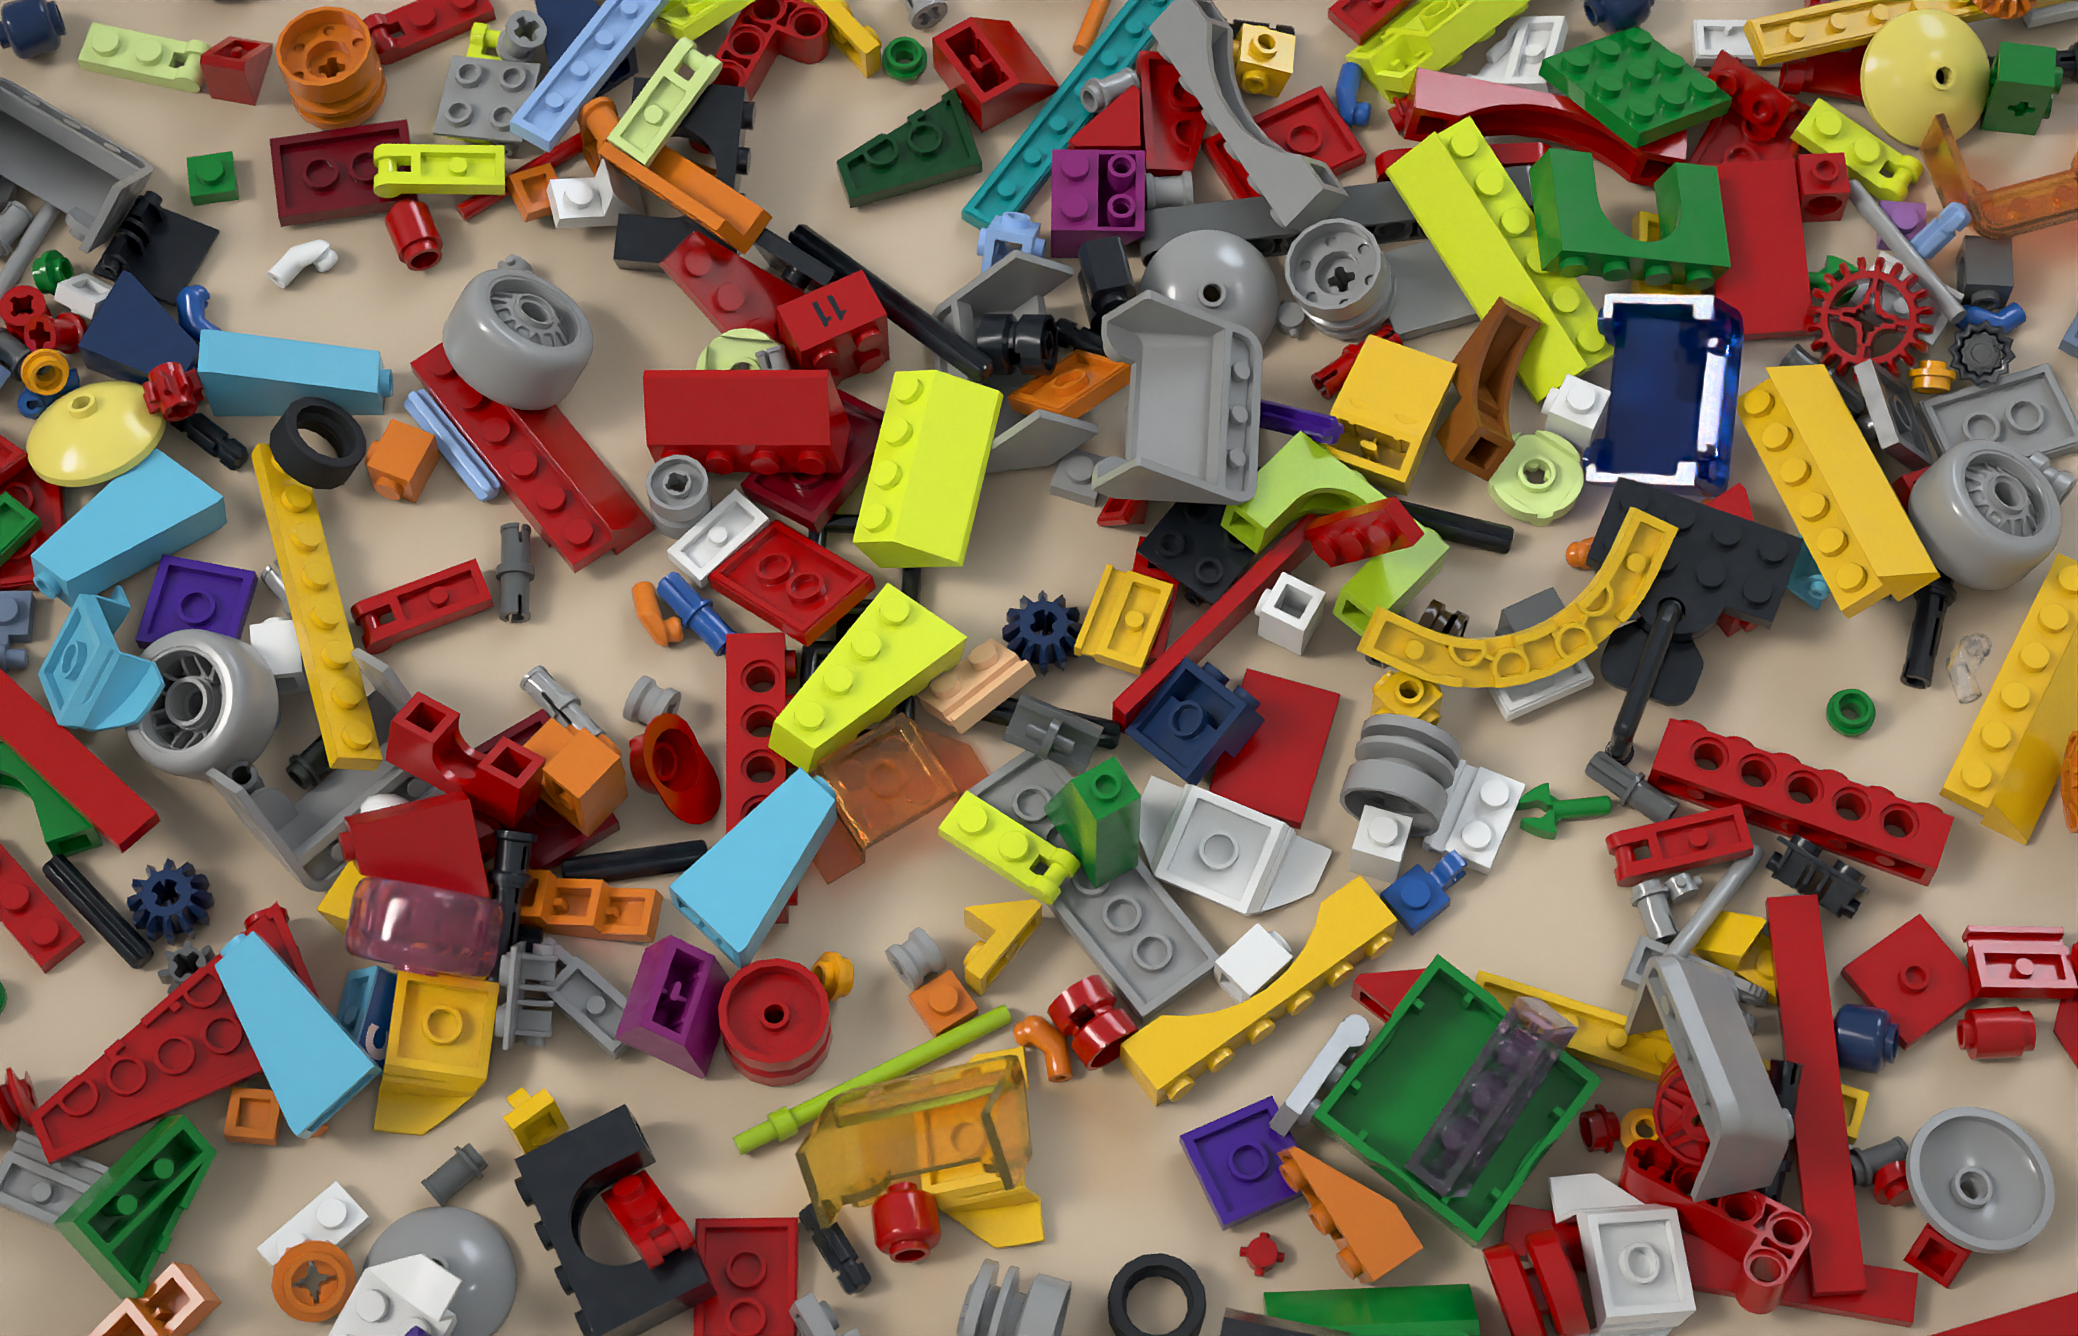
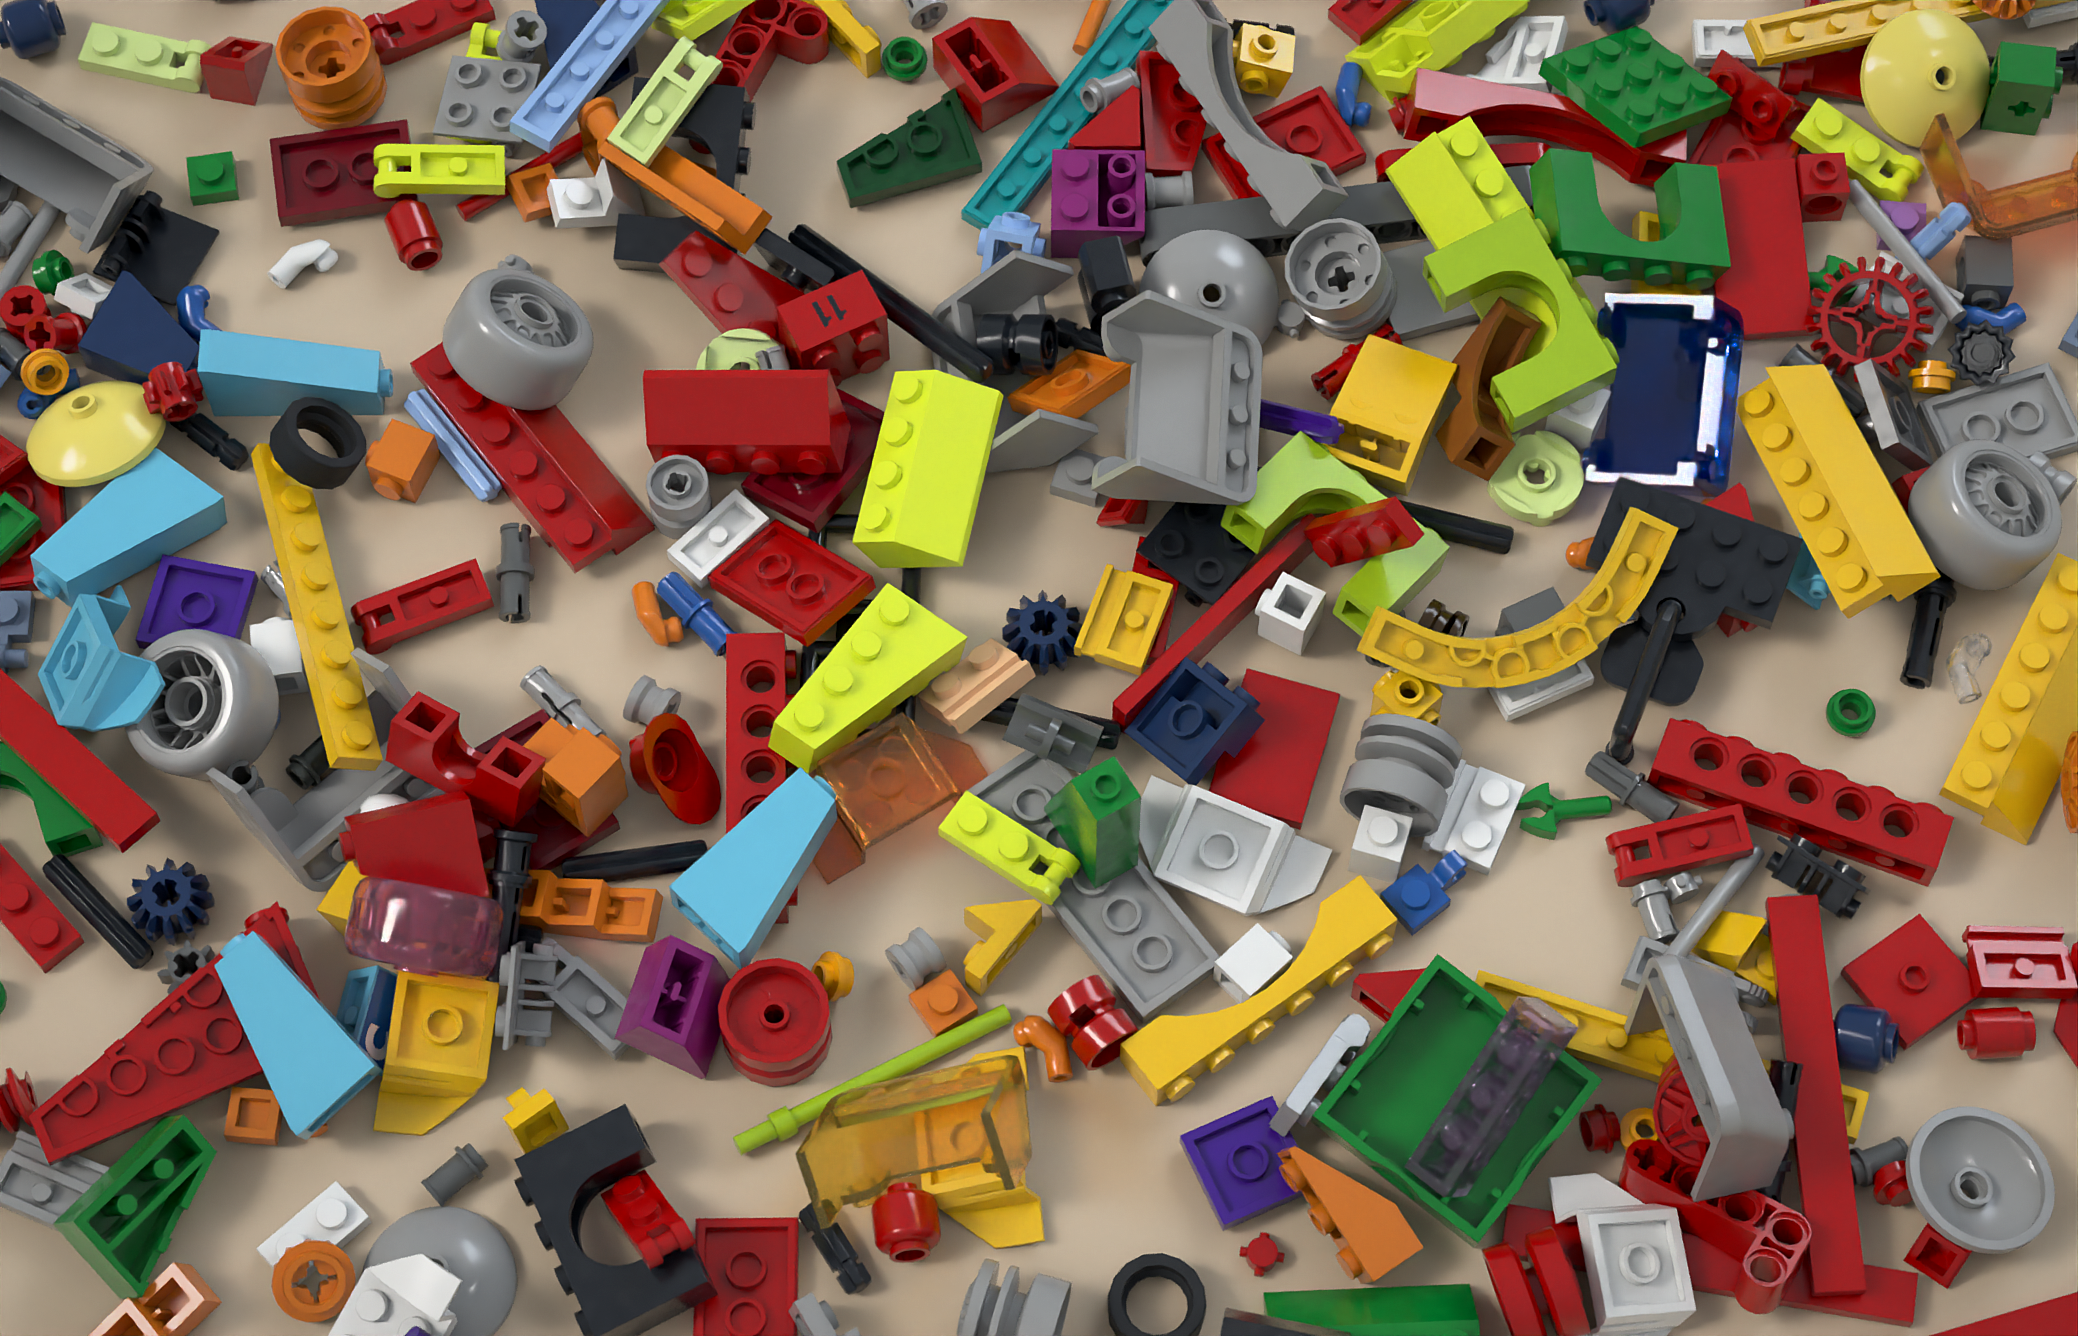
(1518, 256): none -> lime arch

